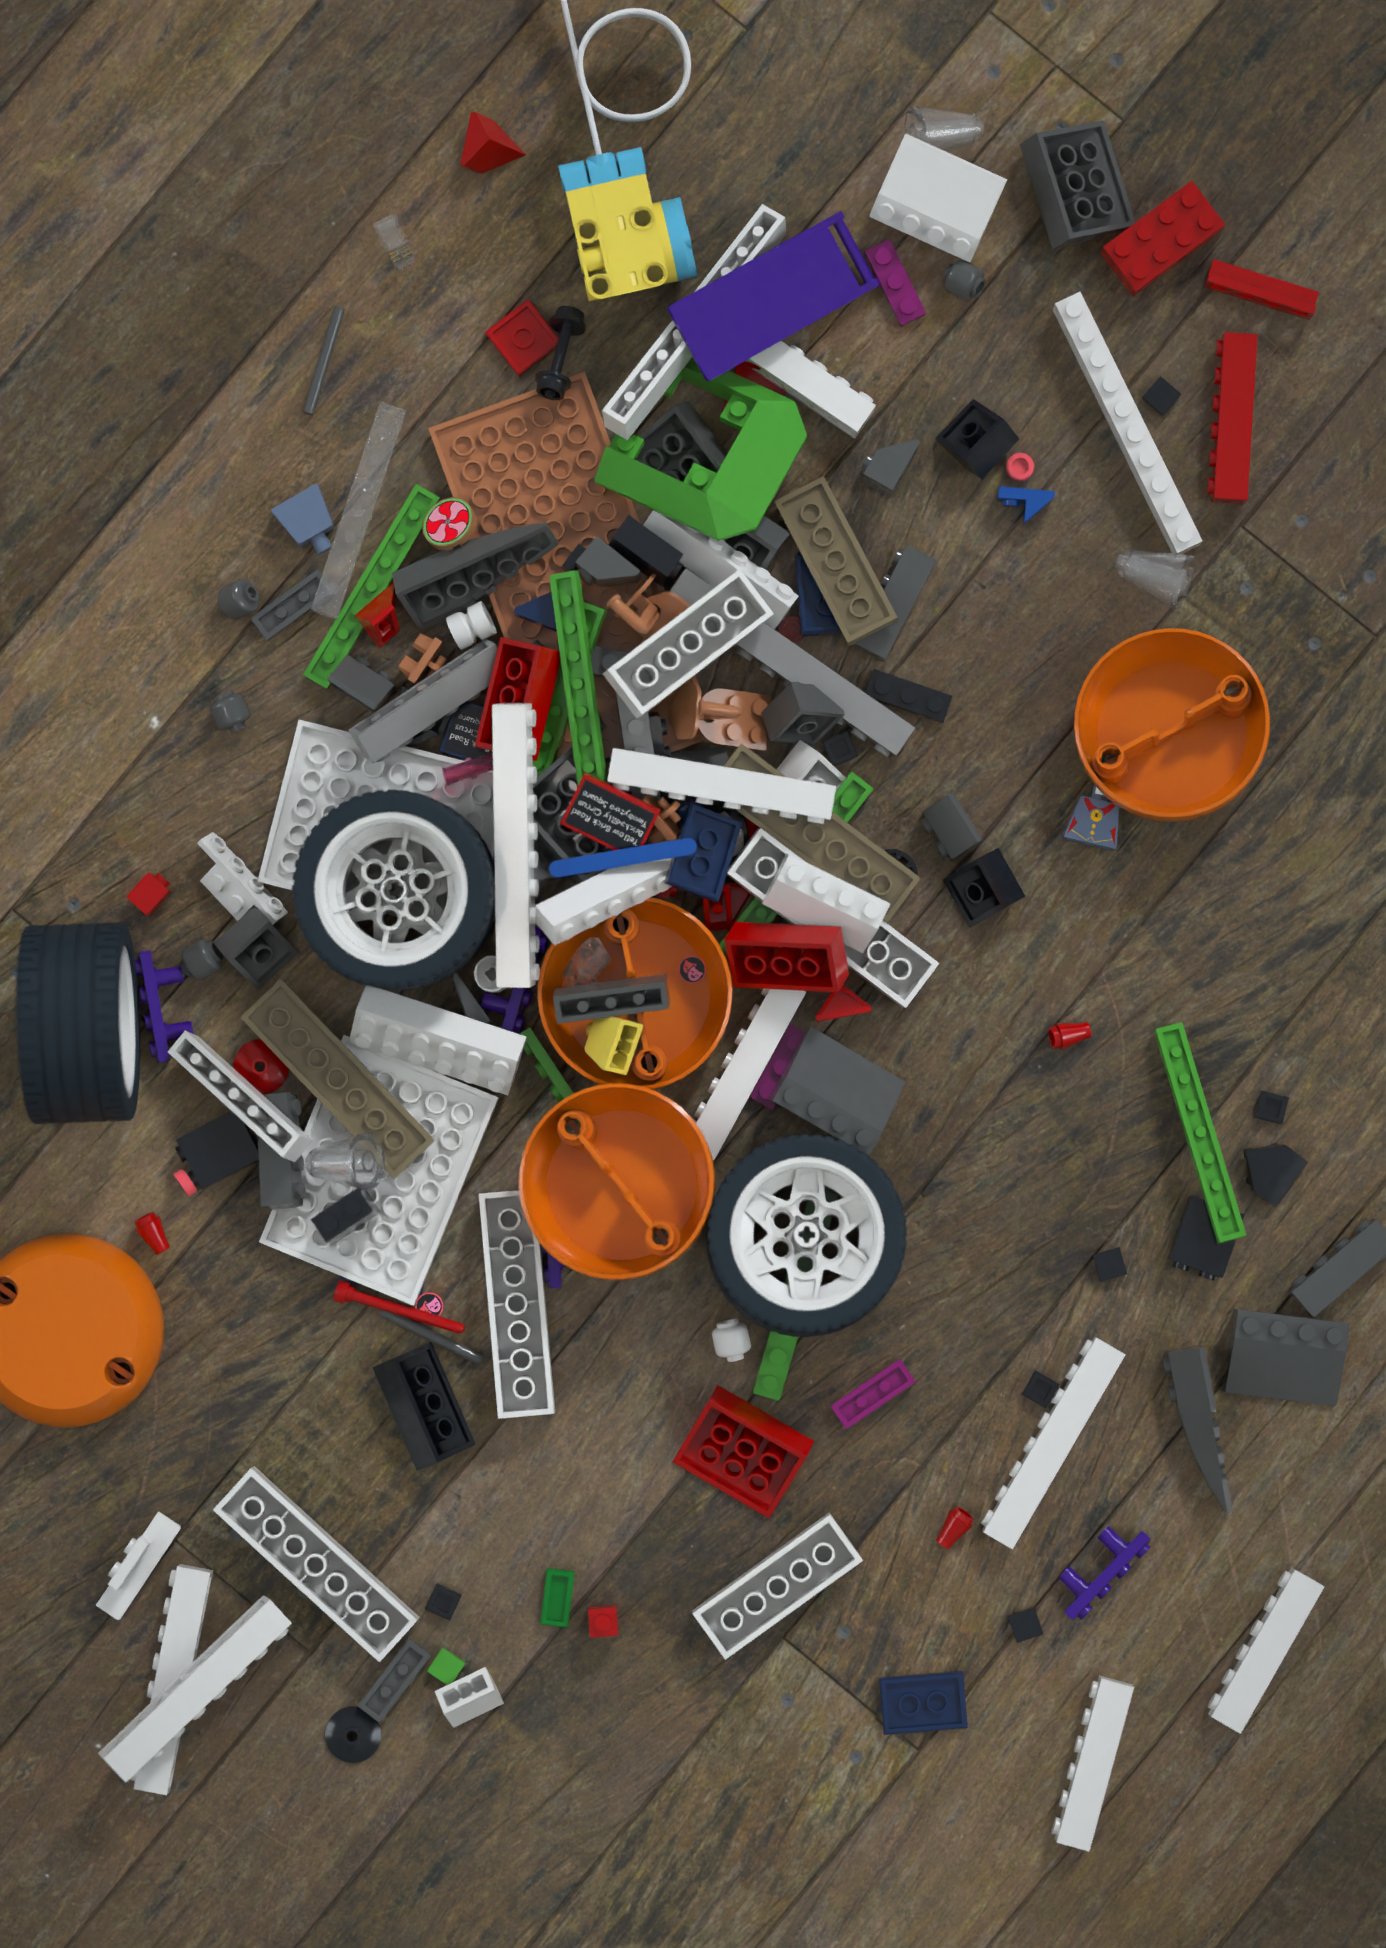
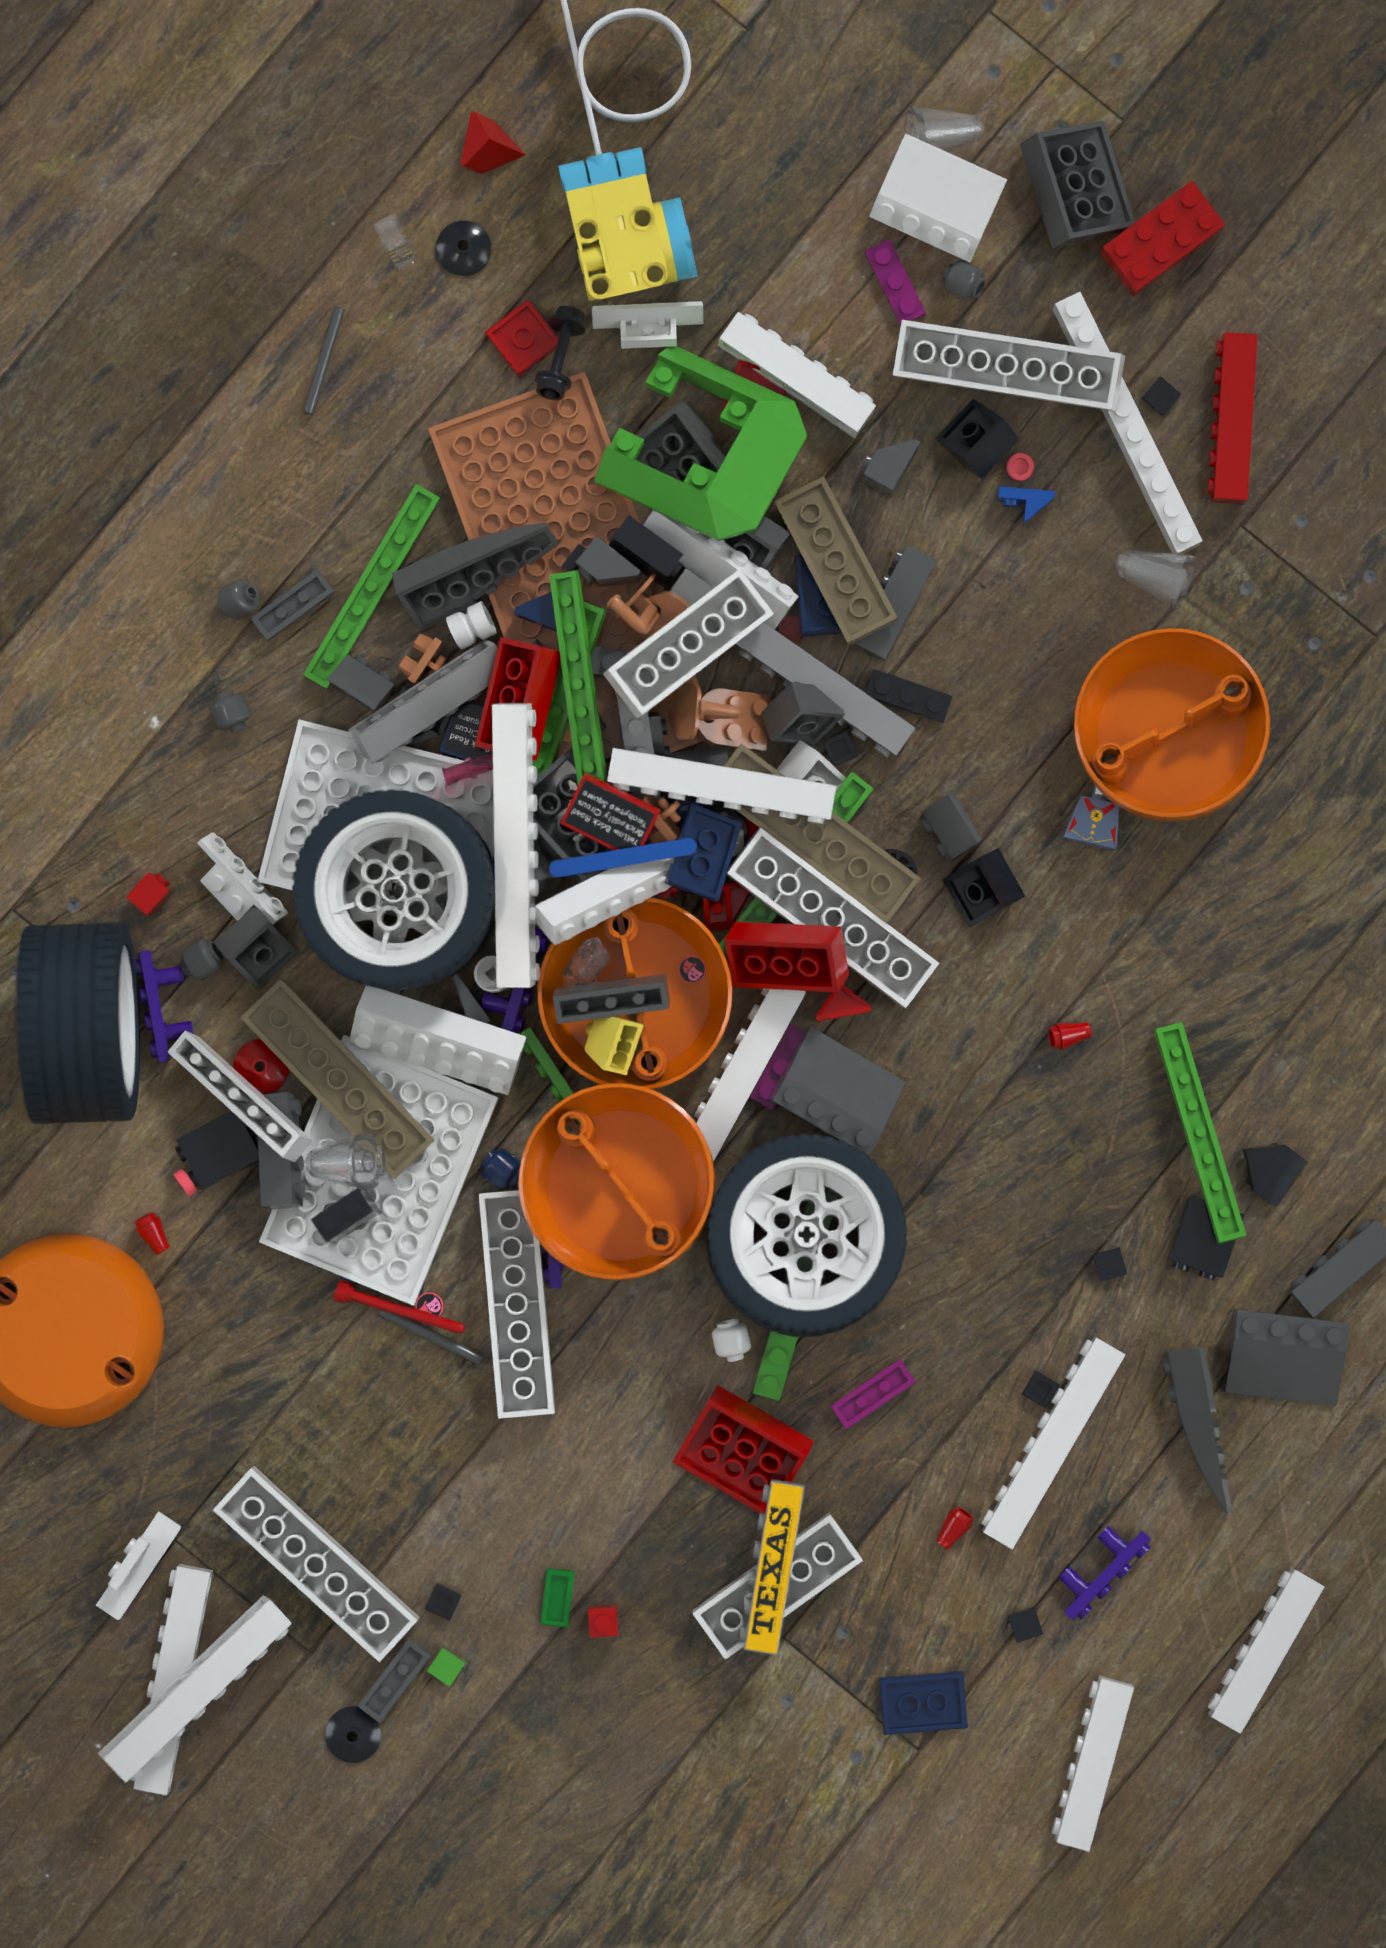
(306, 519): sand blue torso -> none
(358, 510): clear tile -> none
(380, 617): red slope -> none
(424, 1406): black slope -> none
(449, 523): tile -> none
(468, 261): none -> black dish
(469, 1697): white brick -> none
(501, 1168): none -> dark blue head
(647, 323): none -> white bracket
(670, 351): white brick -> none
(770, 297): dark purple flag -> none
(773, 1568): none -> brick
(825, 900): white slope -> none
(1009, 365): none -> white brick
(1261, 289): red fence -> none
(1271, 1107): black tile -> none

